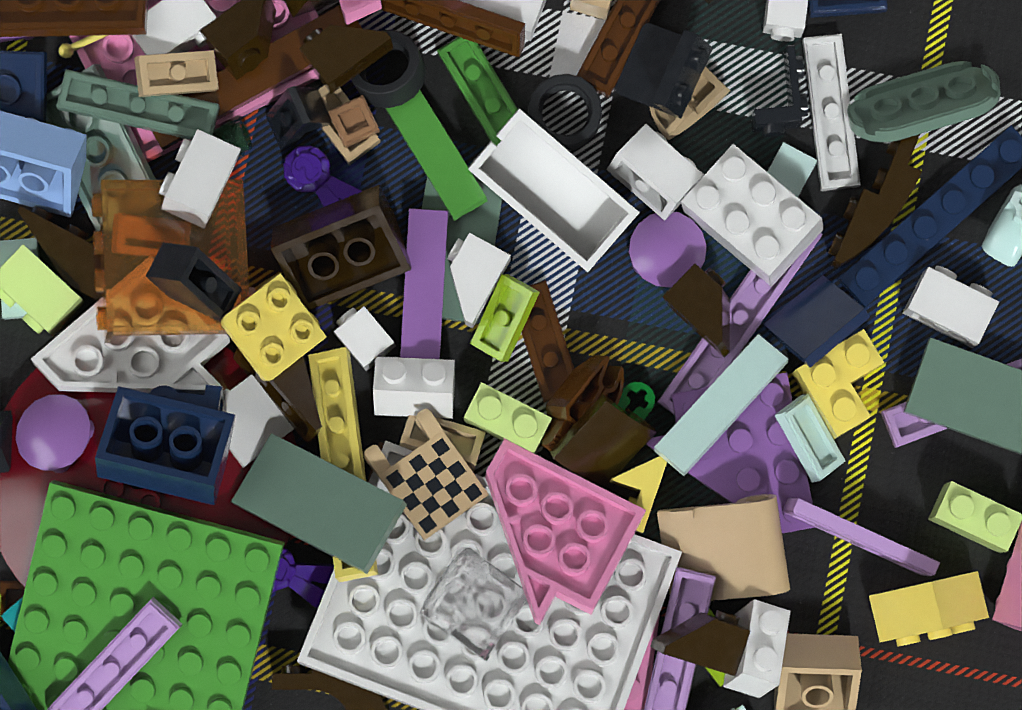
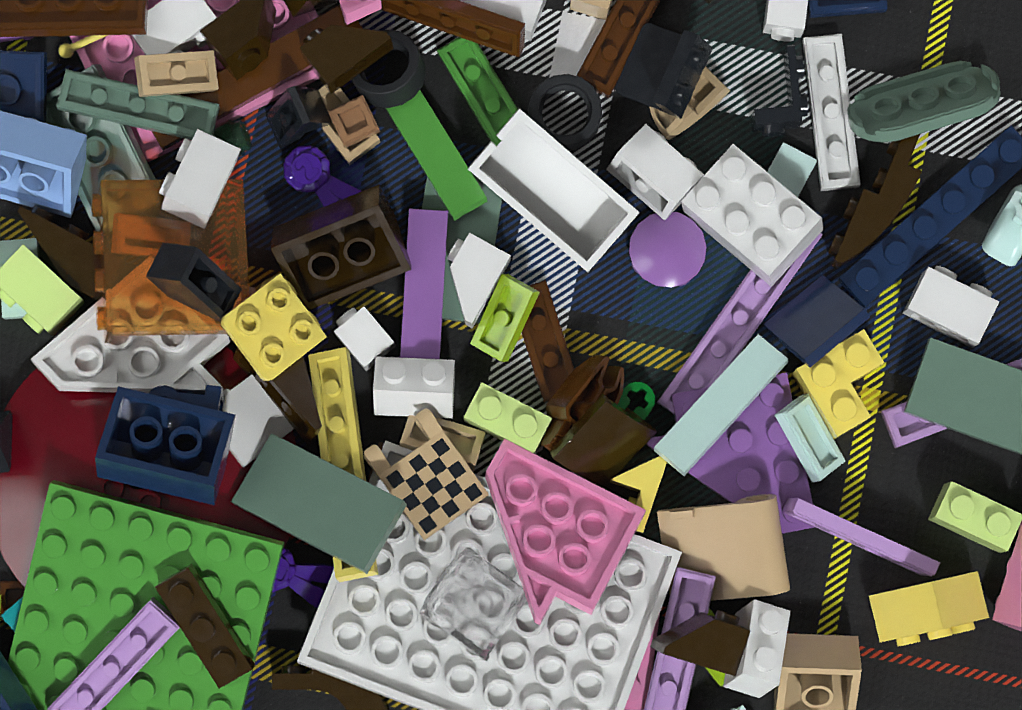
(53, 433): medium lavender dish -> none
(205, 626): none -> dark brown plate
(703, 306): dark brown slope -> none

